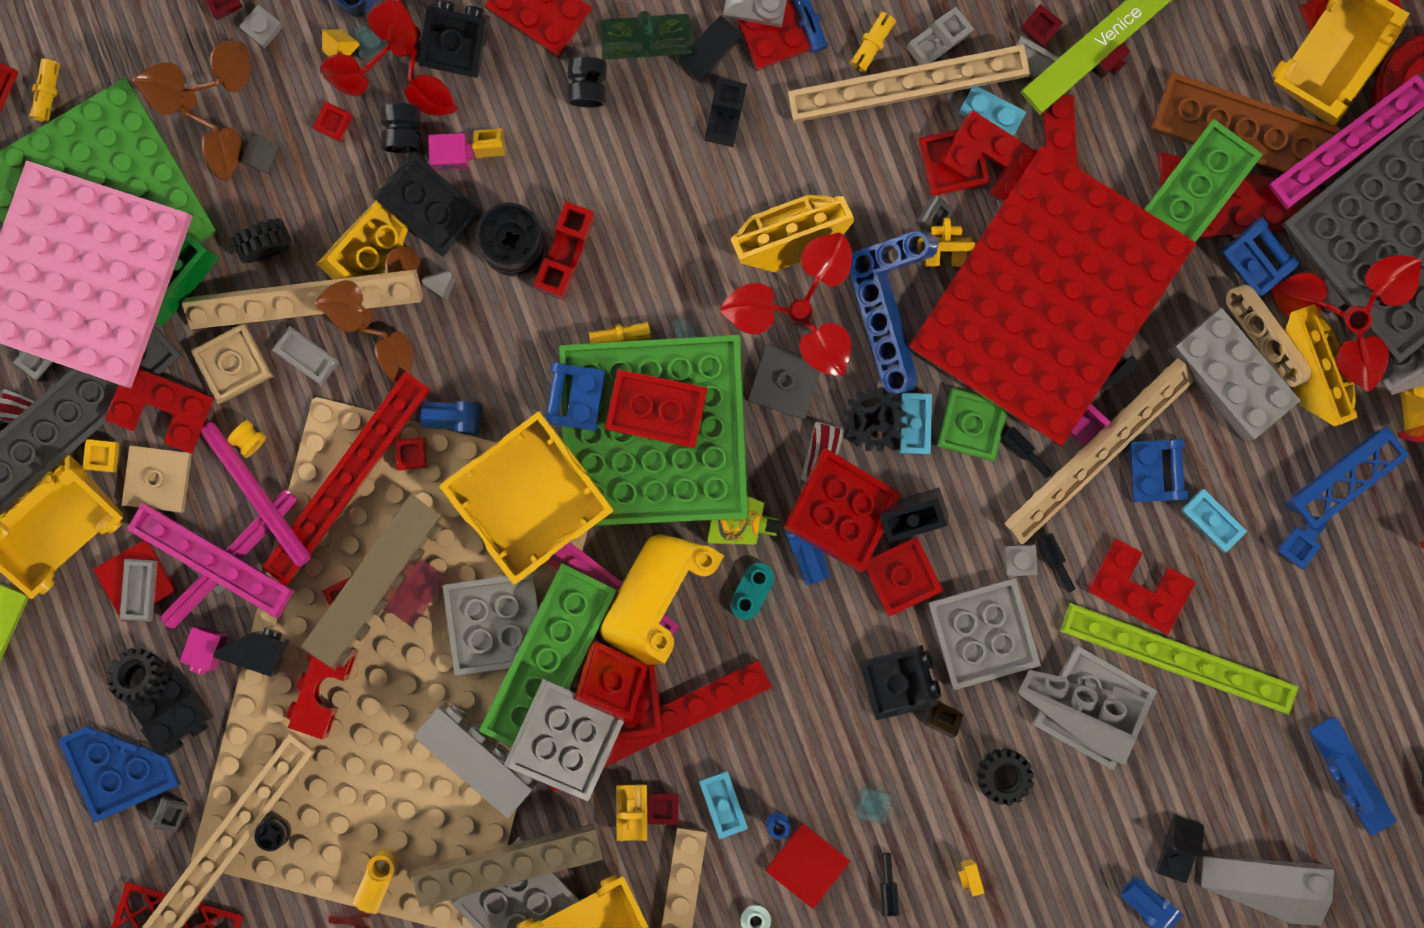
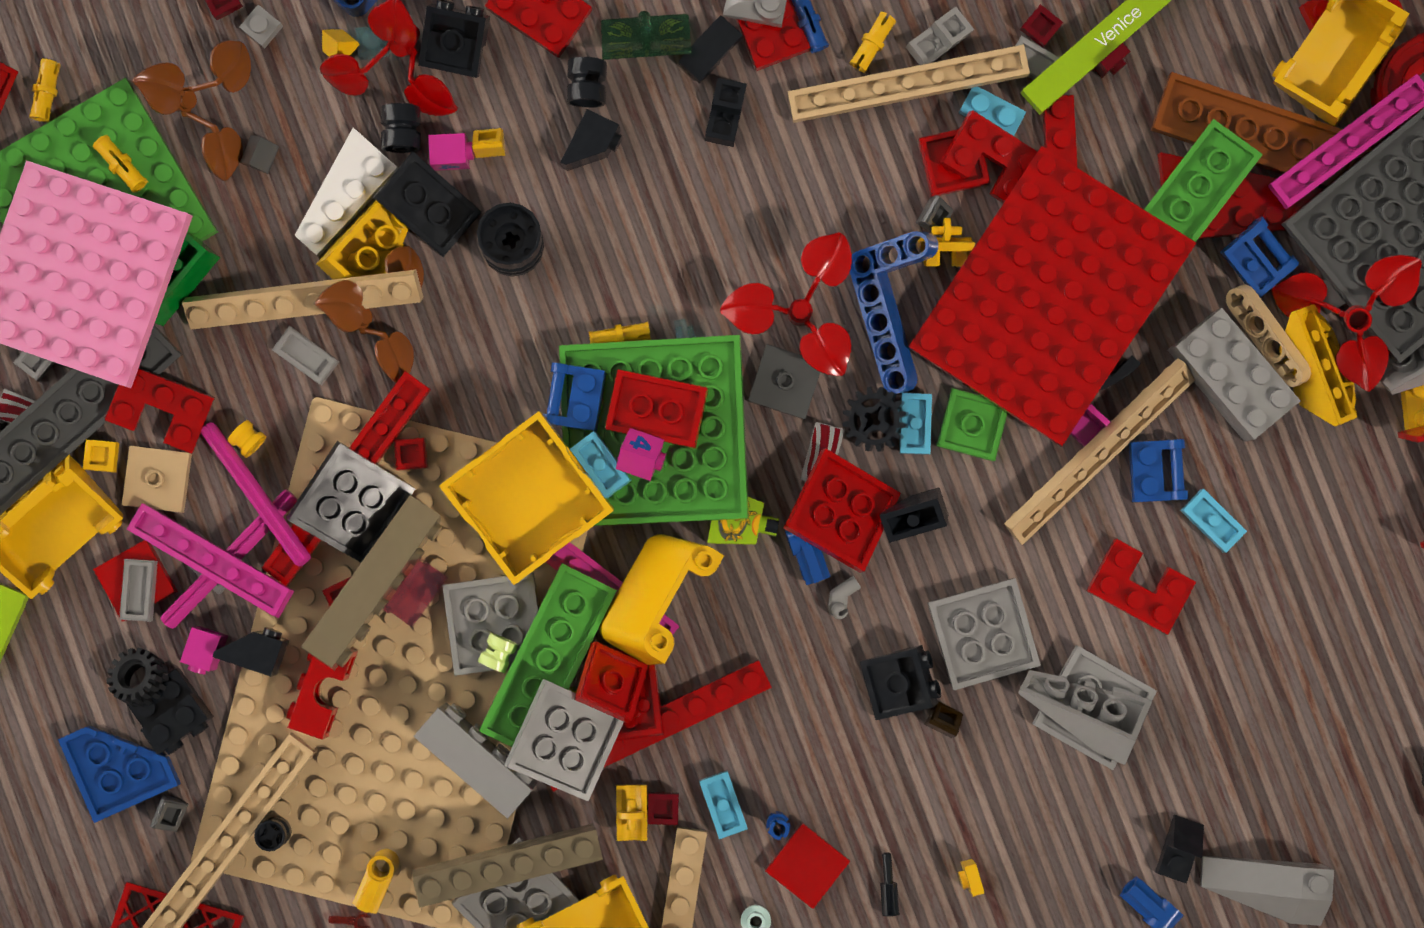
(107, 150): none -> yellow pin
(231, 363): tan plate -> none
(261, 240): black tyre -> none
(333, 122): red tile -> none
(345, 191): none -> white wing
(349, 502): none -> plate
(440, 284): light grey slope -> none
(459, 417): blue piece -> none
(497, 652): none -> yellowish green wheel
(566, 251): red arch -> none
(591, 141): none -> black slope
(600, 464): none -> medium azure plate
(641, 454): none -> dark pink brick
(752, 591): teal plate -> none
(780, 234): yellow wedge -> none
(839, 597): none -> light grey arm
(873, 805): clear light blue plate -> none
(902, 576): red plate -> none
(1020, 560): light grey plate -> none
(1023, 776): black tyre -> none
(1024, 449): black axle -> none
(1055, 559): black axle -> none
(1179, 658): lime tile -> none
(1300, 545): blue plate -> none
(1339, 469): blue fence -> none
(1352, 776): blue bracket -> none

